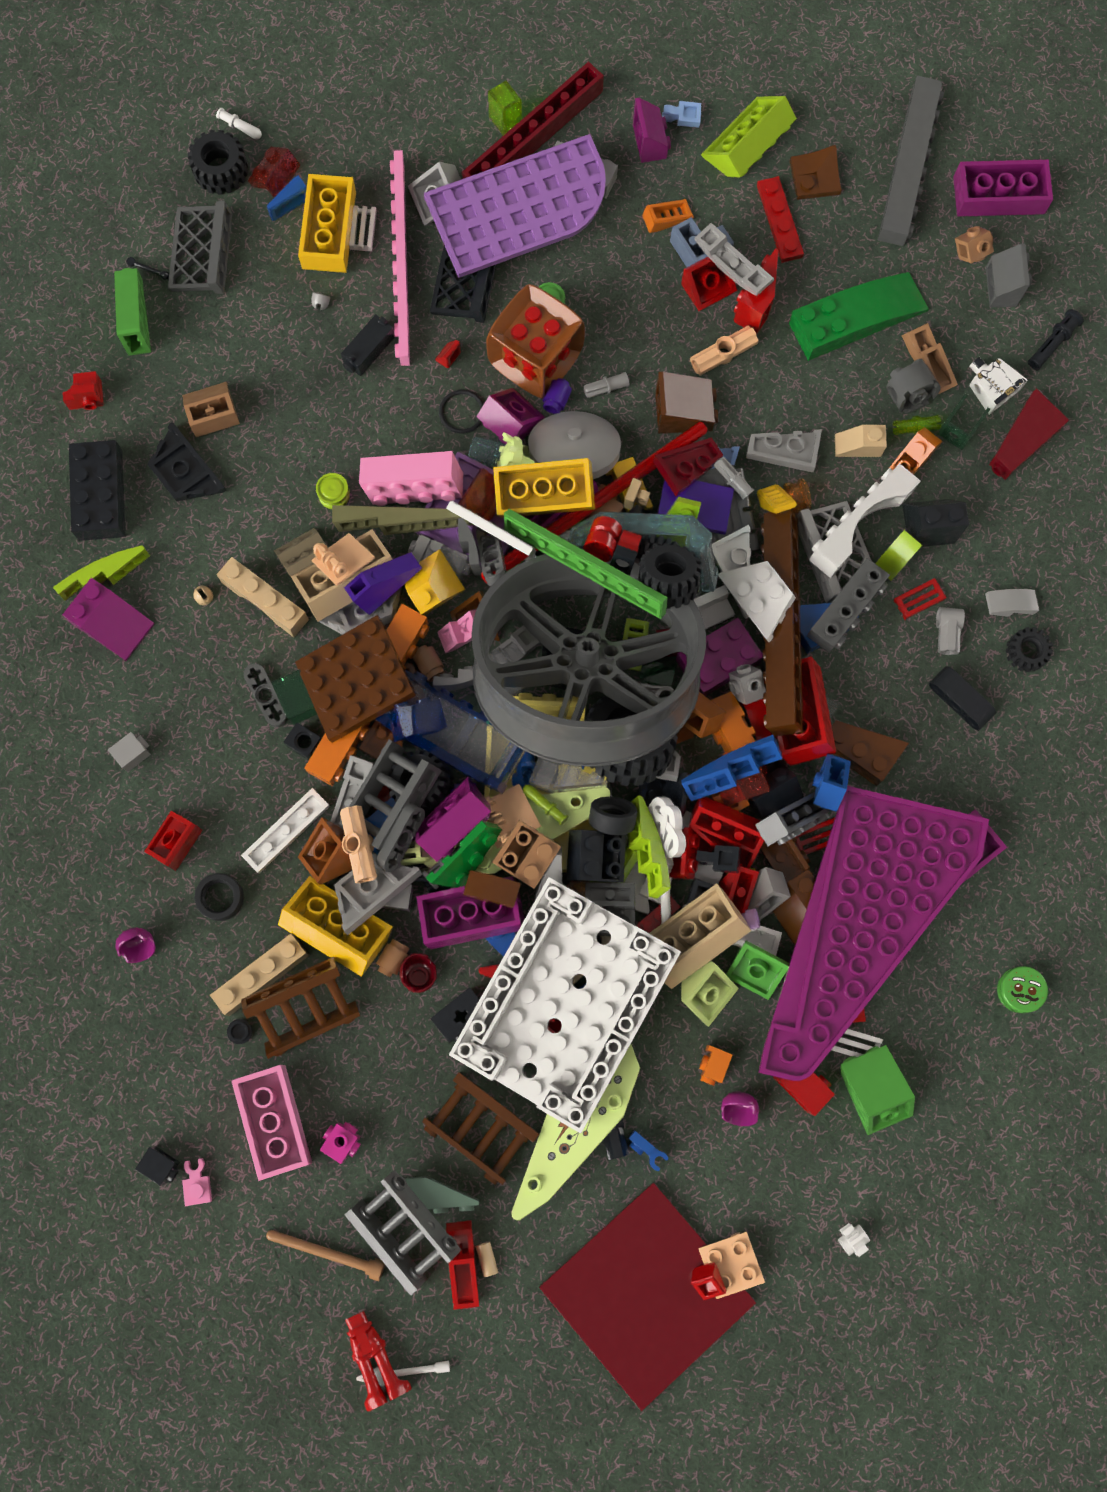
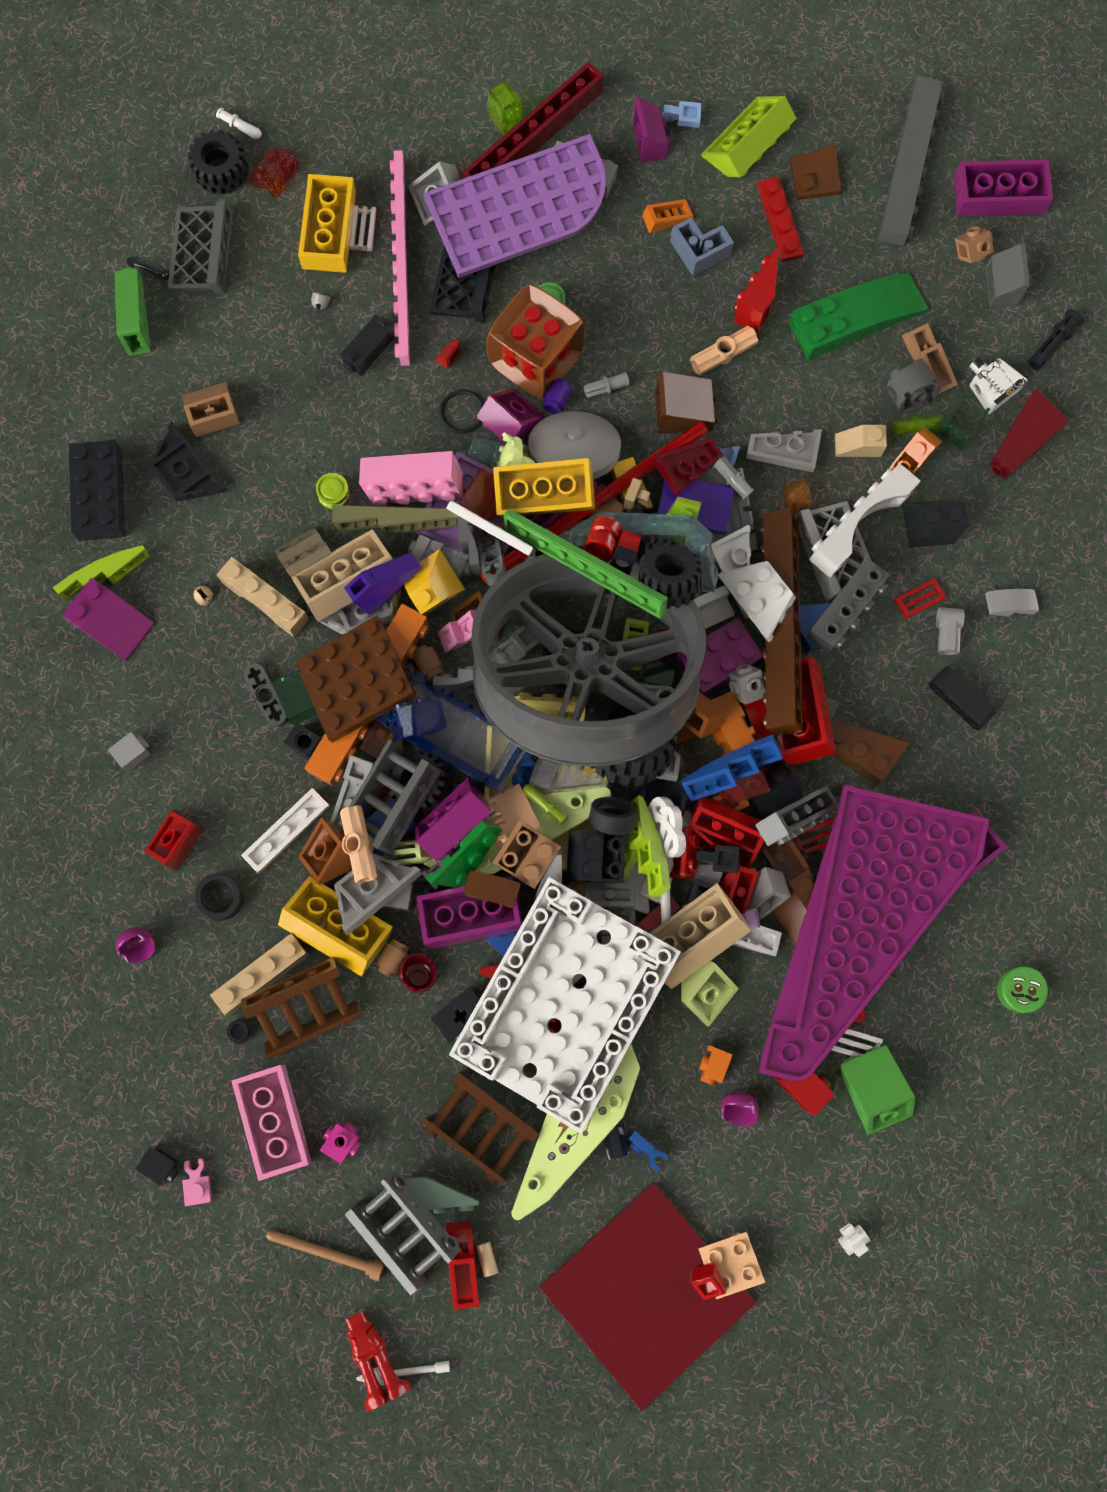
(84, 392): red brick -> none
(288, 198): blue slope -> none
(341, 558): light nougat hinge -> none
(394, 851): dark grey beam -> none
(706, 283): red slope -> none
(732, 262): light grey slope -> none
(757, 970): bright green slope -> none
(775, 499): yellow slope -> none
(831, 782): blue brick -> none
(898, 554): lime slope -> none
(1038, 640): black tyre -> none

